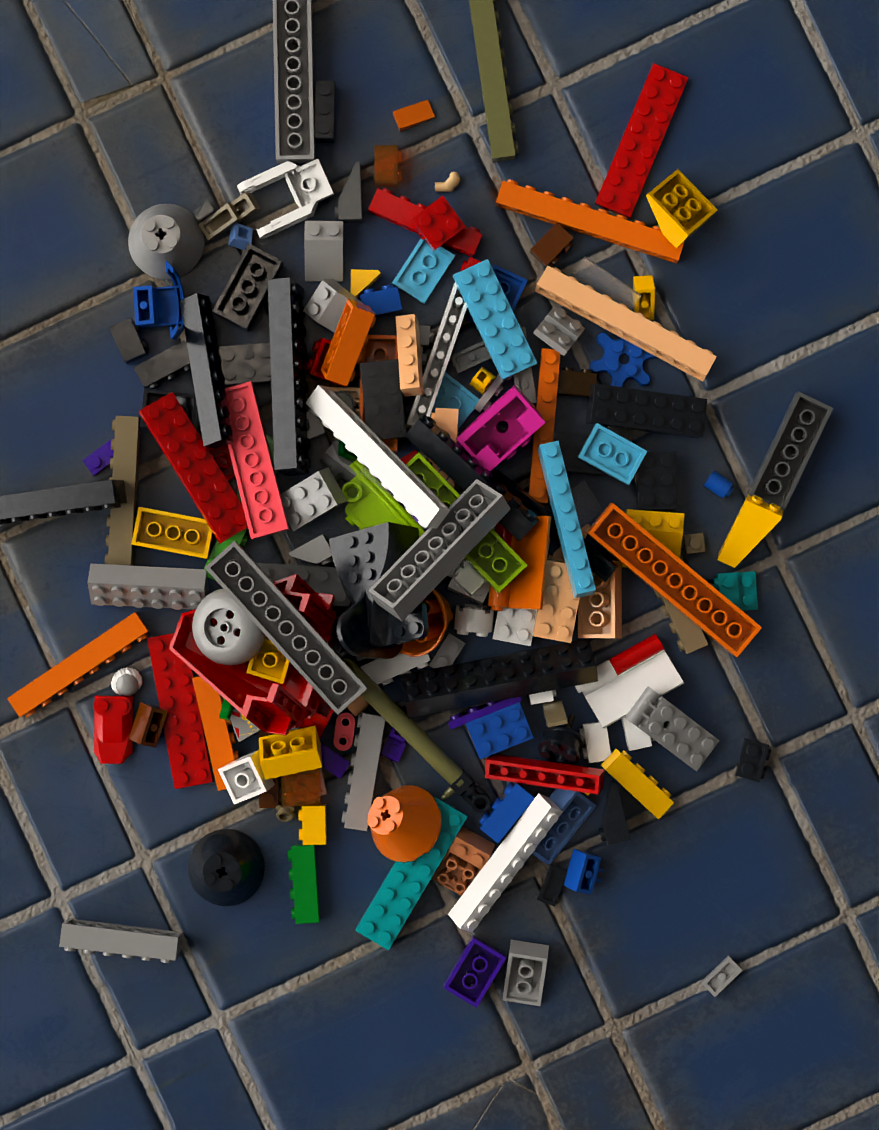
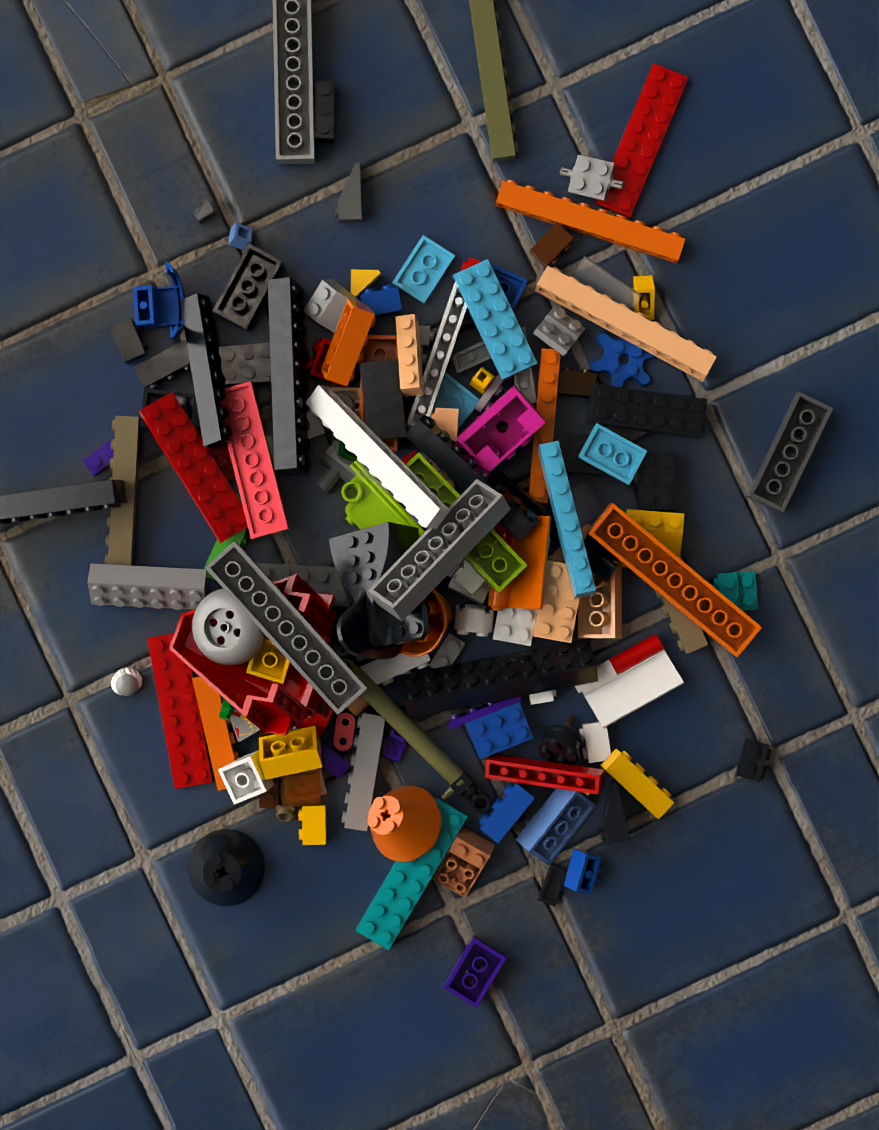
(78, 665): orange brick -> none
(112, 728): red slope -> none
(120, 939): light grey brick -> none
(148, 725): reddish brown brick -> none
(172, 533): yellow brick -> none
(181, 244): light grey cone -> none
(229, 215): dark tan slope -> none
(304, 884): green brick -> none
(307, 185): white plate -> none
(312, 499): light grey brick -> none
(314, 551): light grey slope -> none
(324, 250): light grey slope -> none
(387, 165): clear orange brick -> none
(401, 211): red brick -> none
(413, 115): orange slope -> none
(438, 223): red brick -> none
(449, 185): tan arm -> none
(505, 863): white brick -> none
(525, 972): light grey slope -> none
(554, 713): dark tan slope -> none
(591, 178): none -> light grey plate
(634, 736): white brick -> none
(678, 735): light grey hinge -> none
(679, 207): yellow slope -> none
(694, 543): dark tan plate -> none
(718, 484): blue brick -> none
(721, 976): light grey plate -> none
(749, 528): yellow slope -> none

